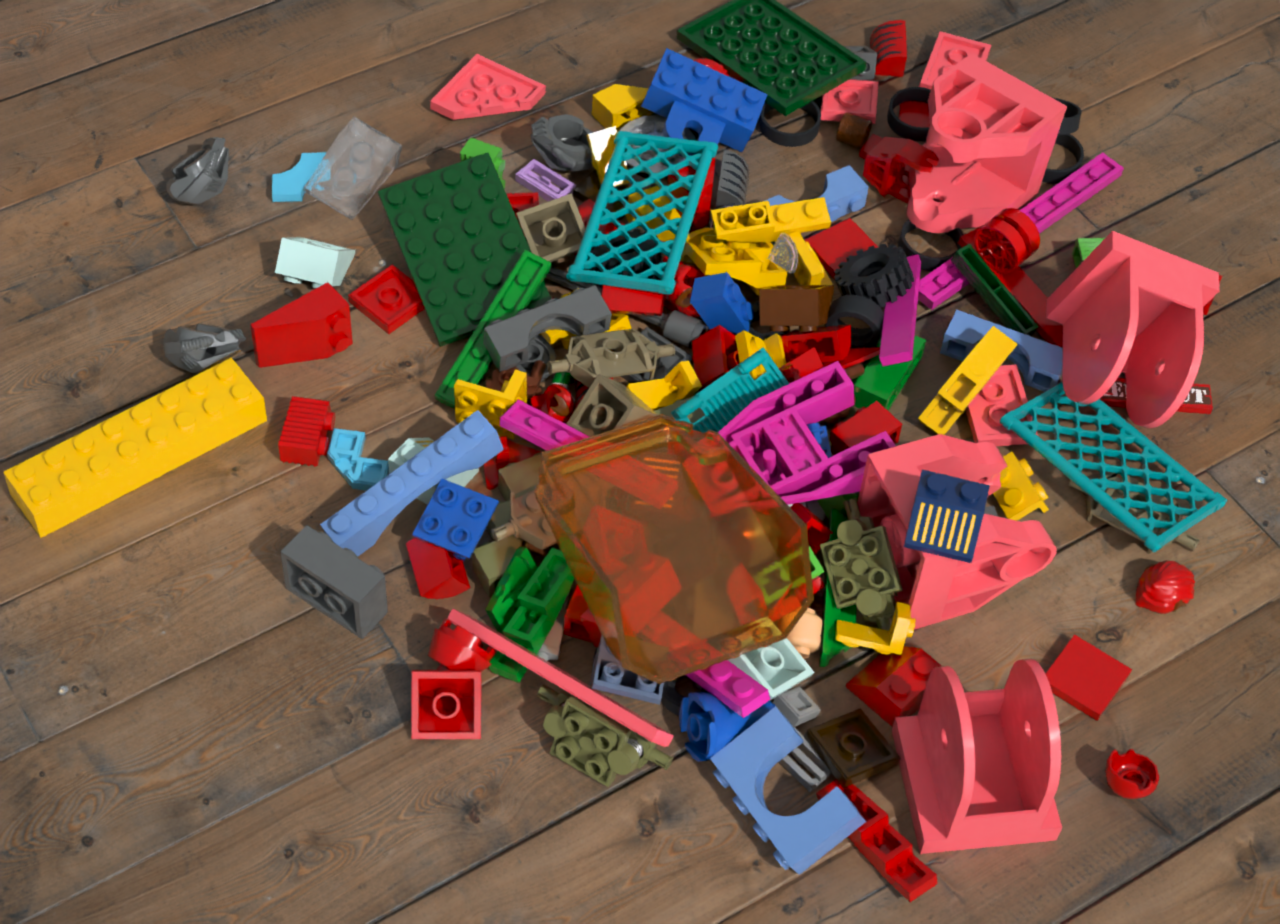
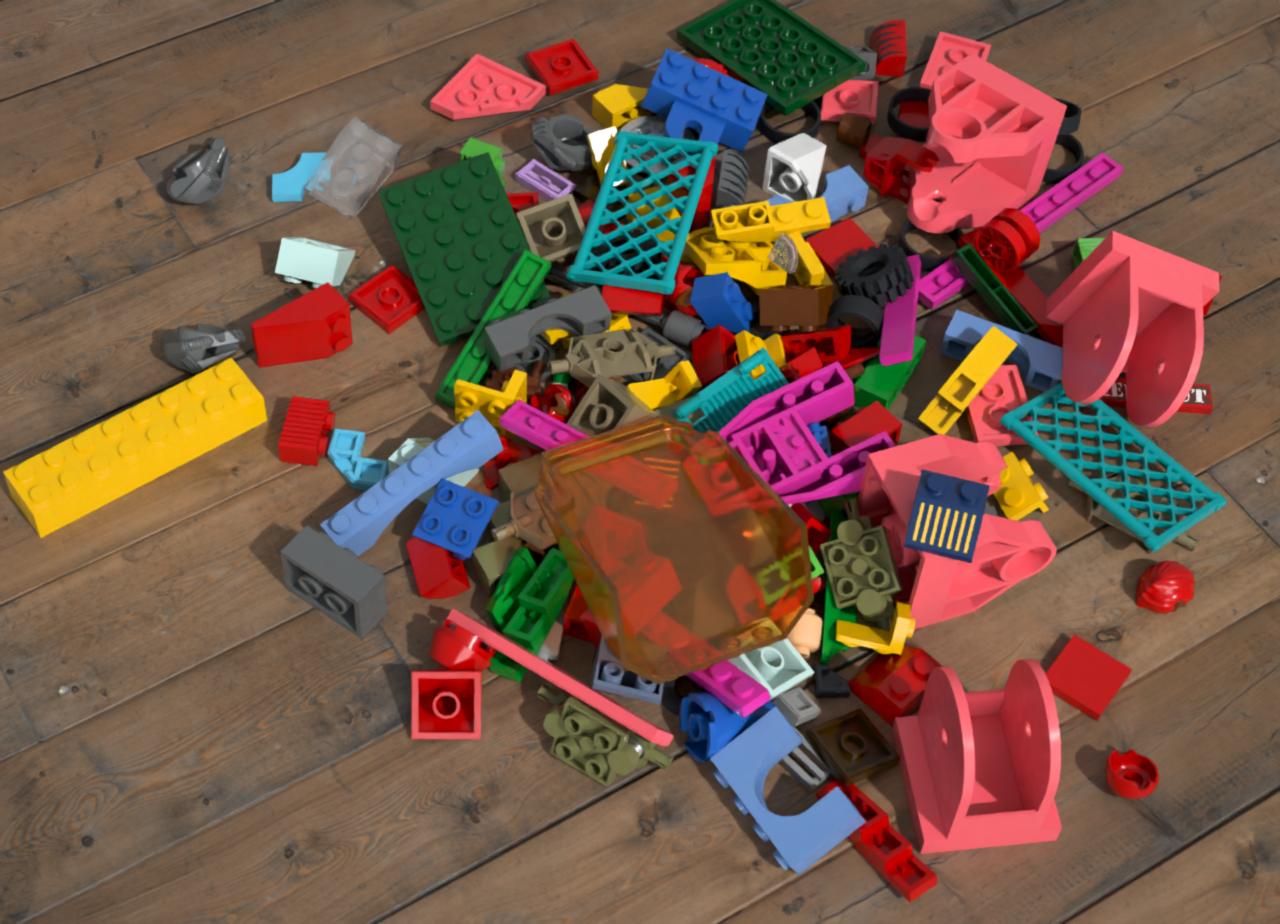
(562, 66): none -> red plate
(794, 168): none -> white slope
(829, 683): none -> black tile

